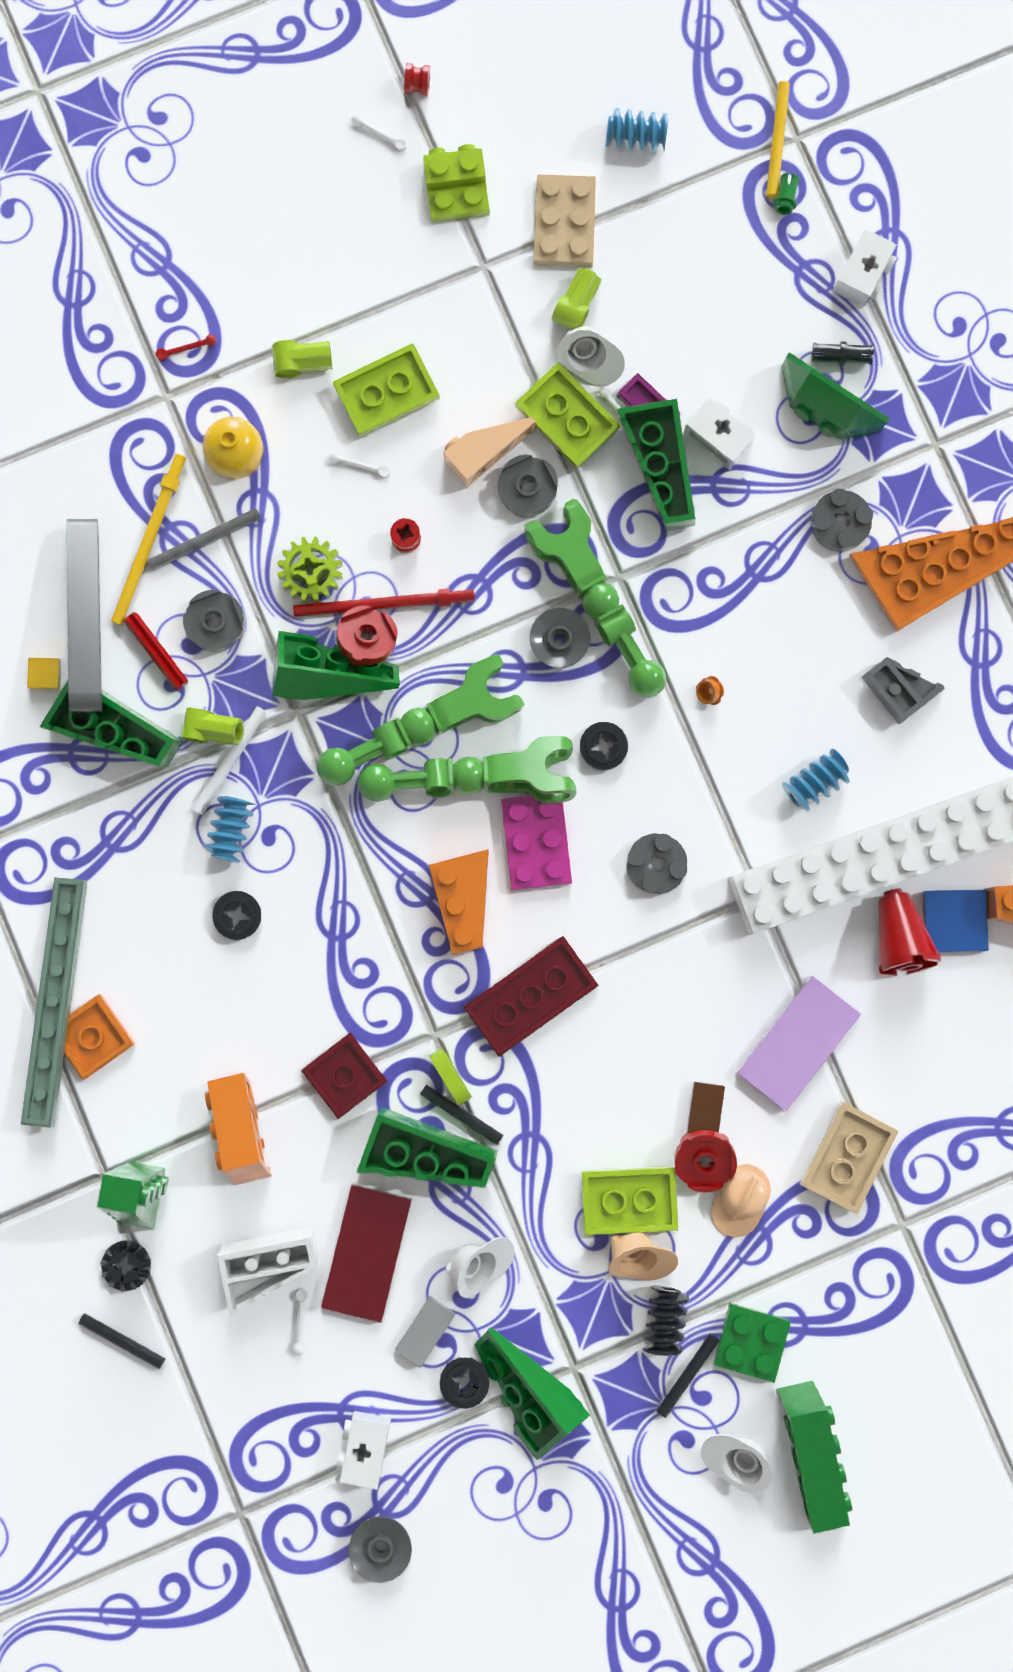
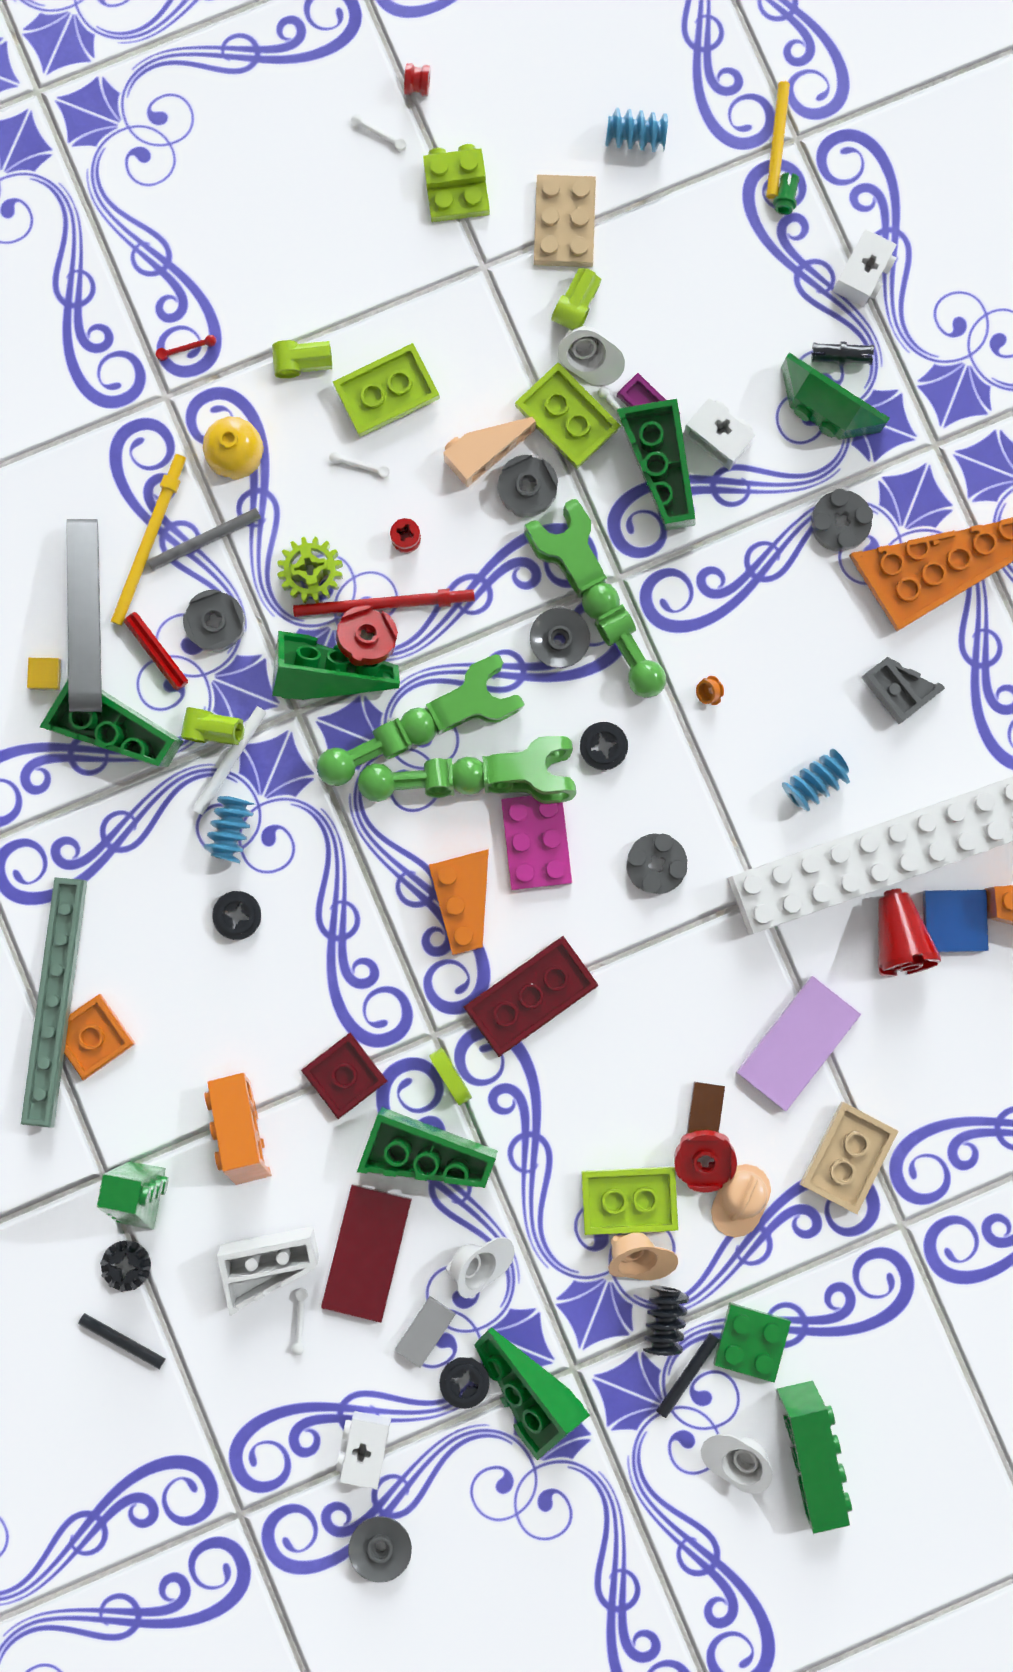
(461, 1114): black bar -> none

